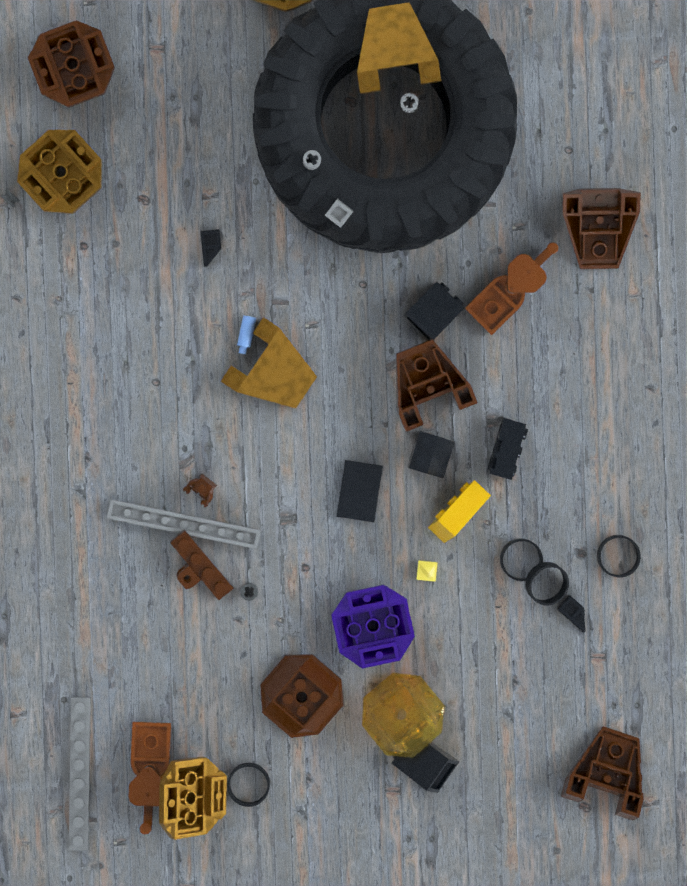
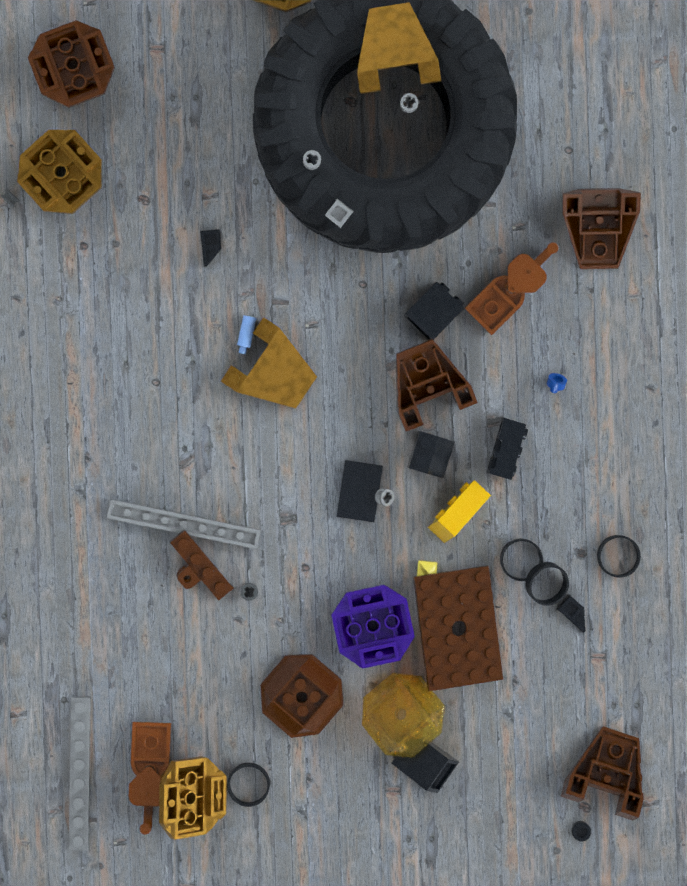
(203, 486): reddish brown piece -> none
(384, 492): none -> light grey bush
(441, 602): none -> reddish brown plate
(556, 382): none -> blue tile
(581, 831): none -> black tile

